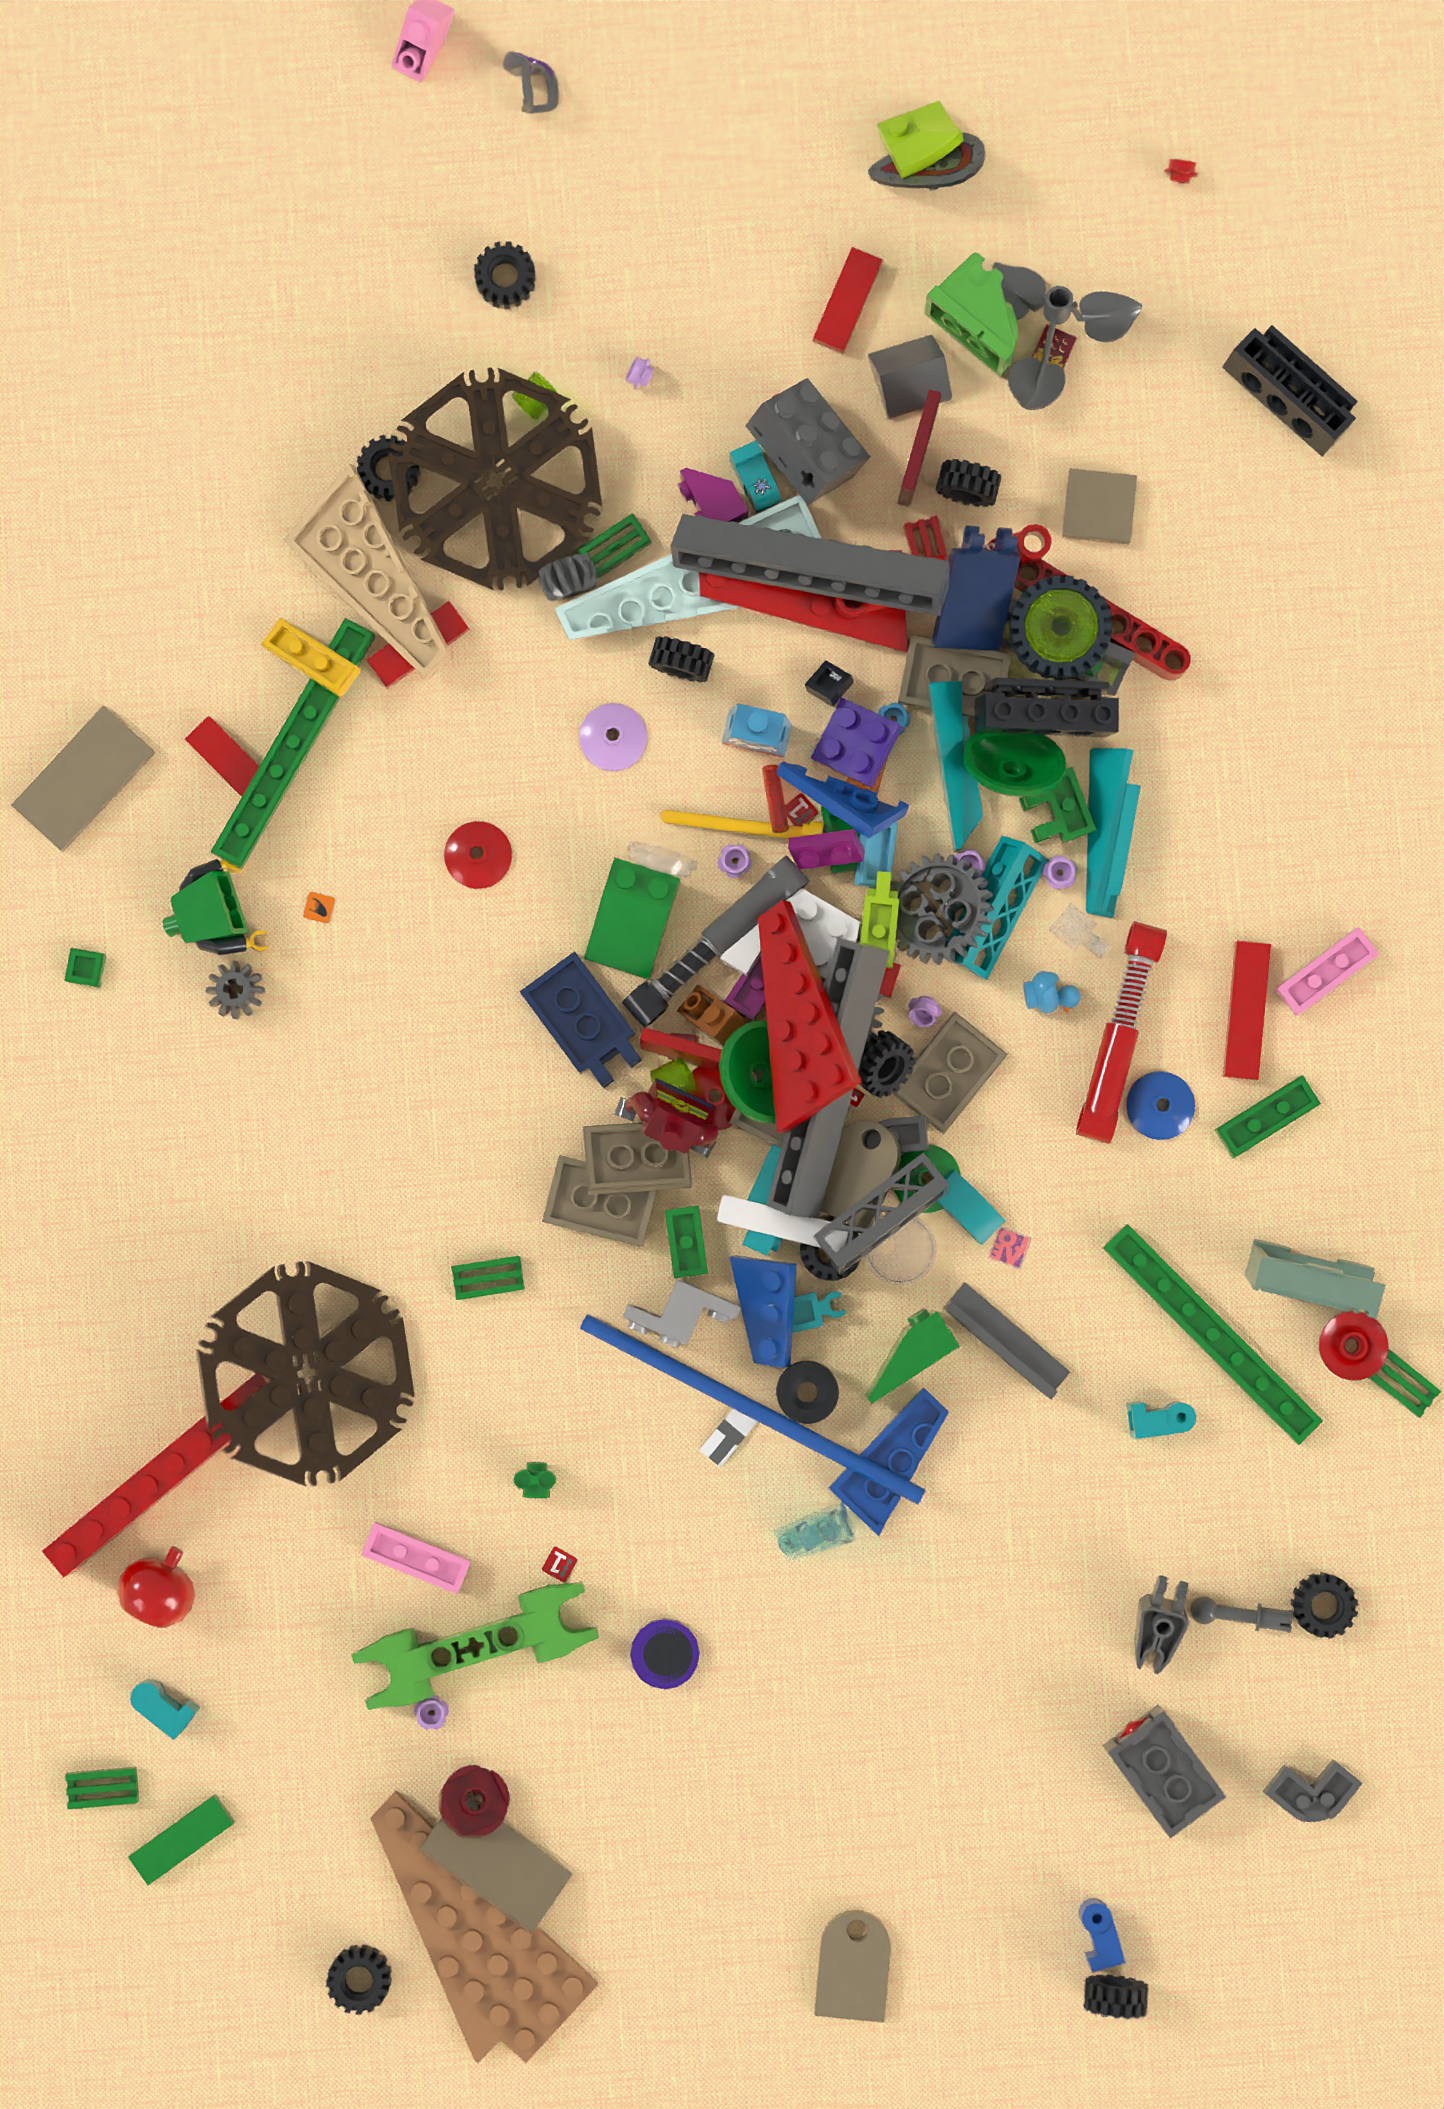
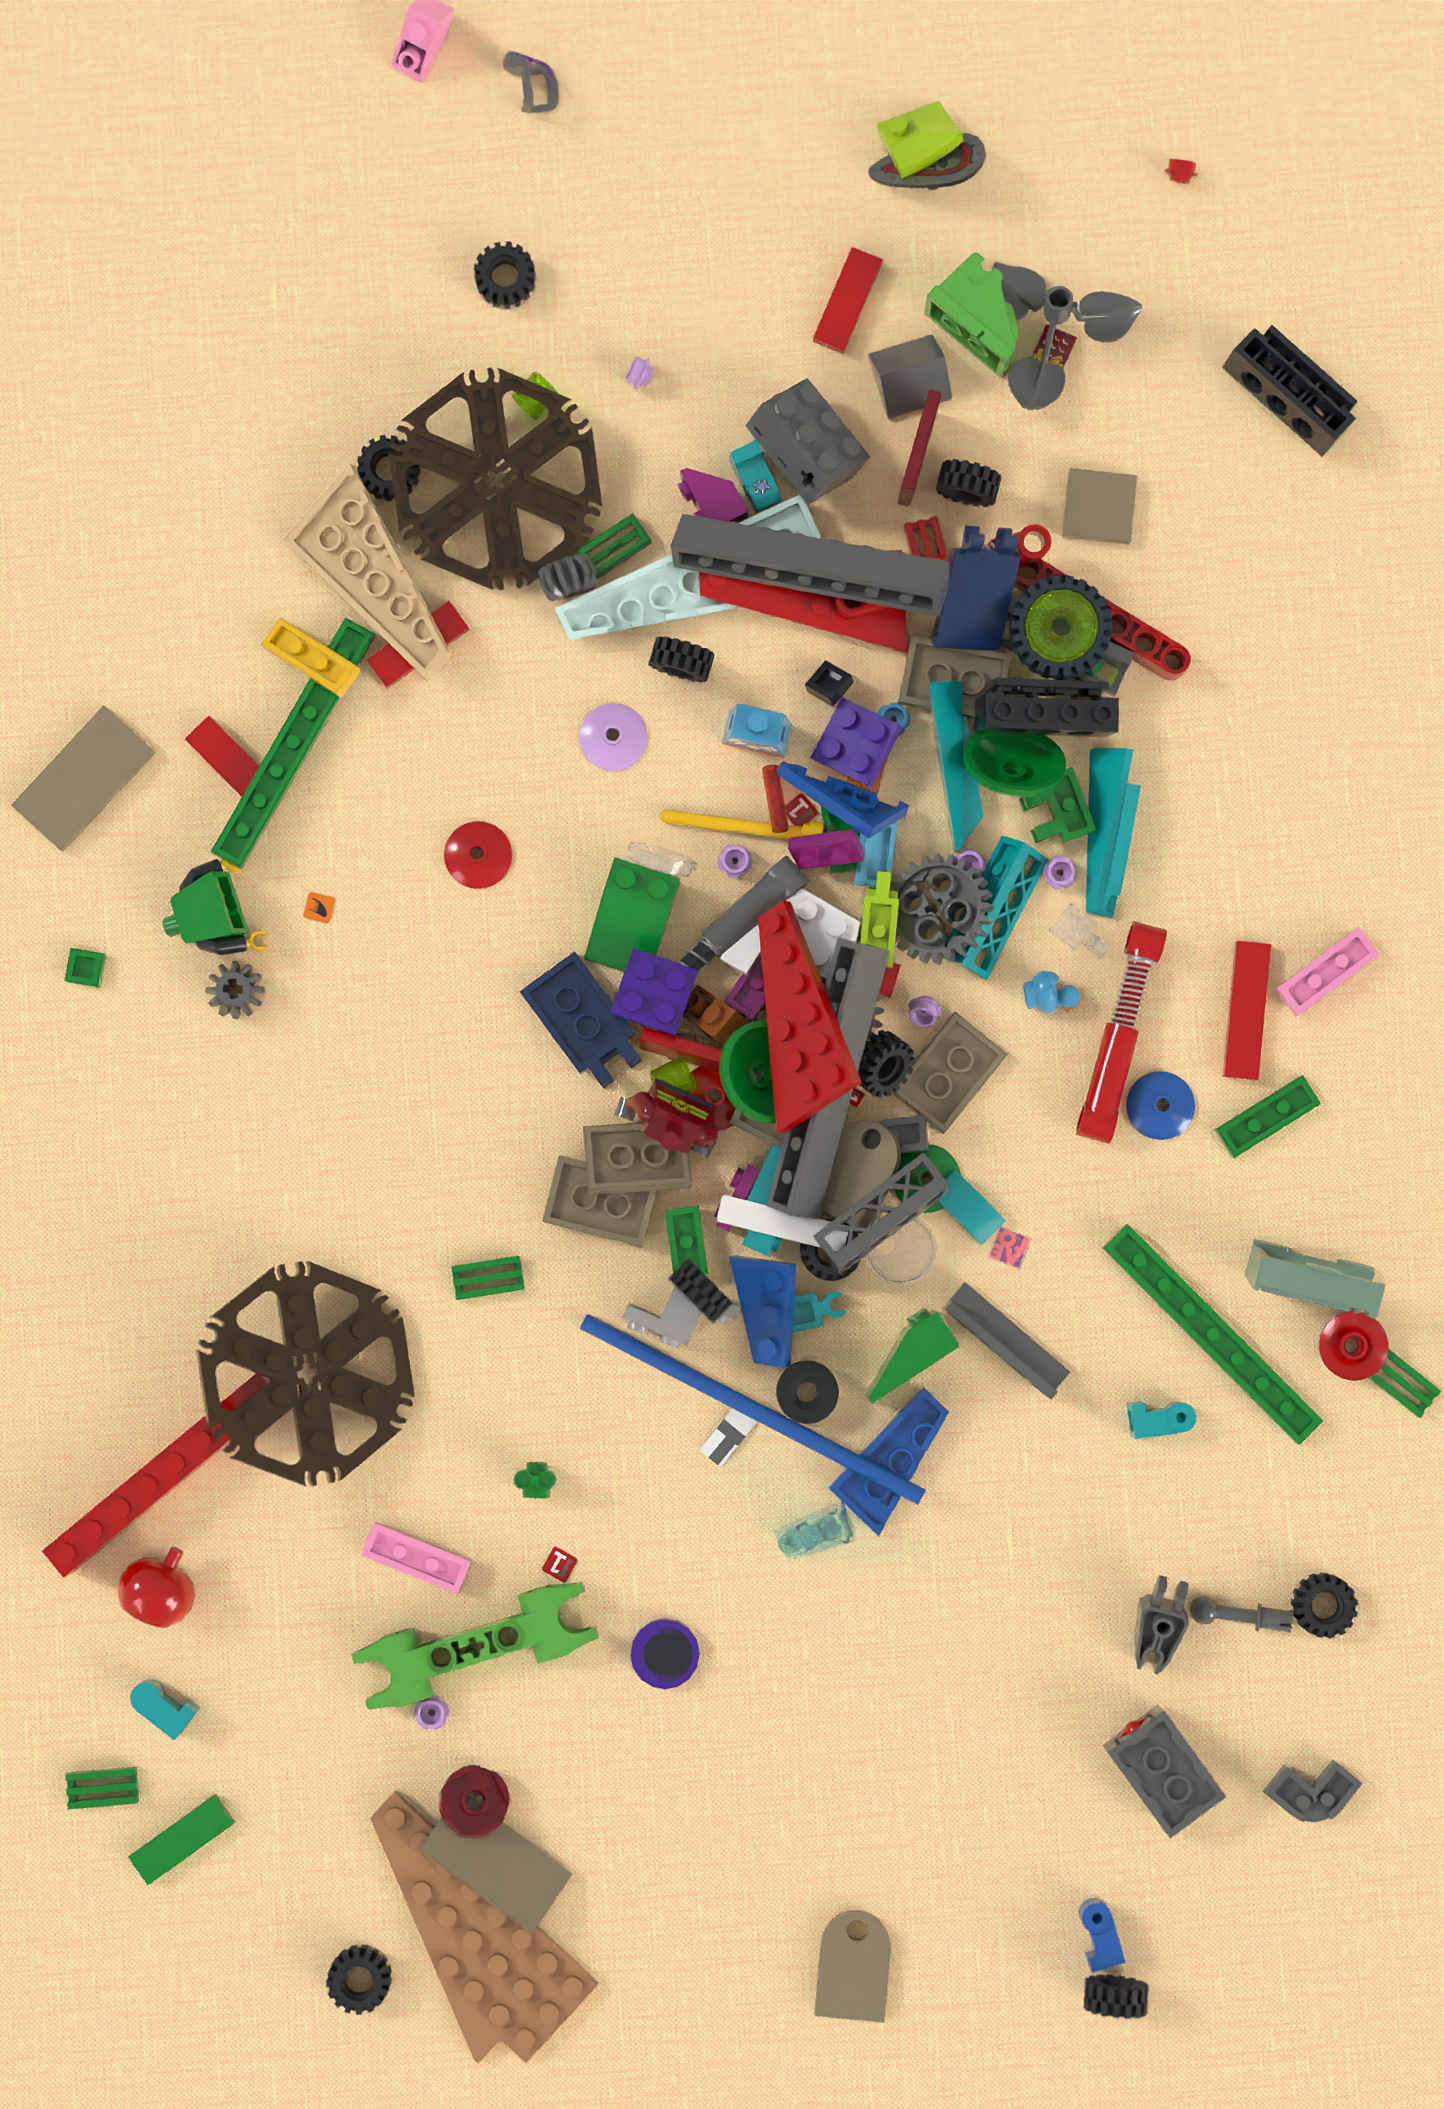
(654, 992): none -> dark purple plate
(700, 1290): none -> black tyre
(742, 1182): none -> magenta plate

